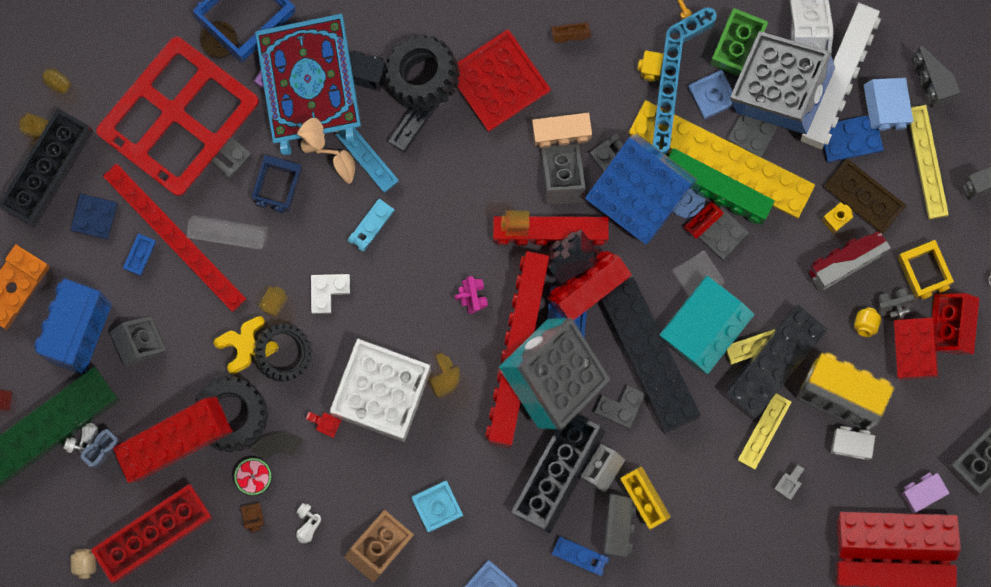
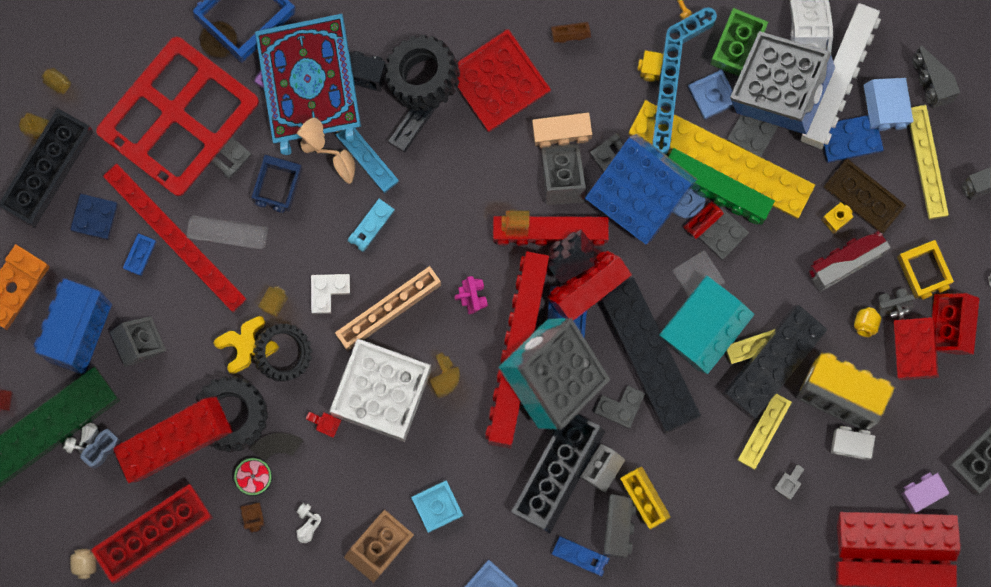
(388, 308): none -> light nougat brick

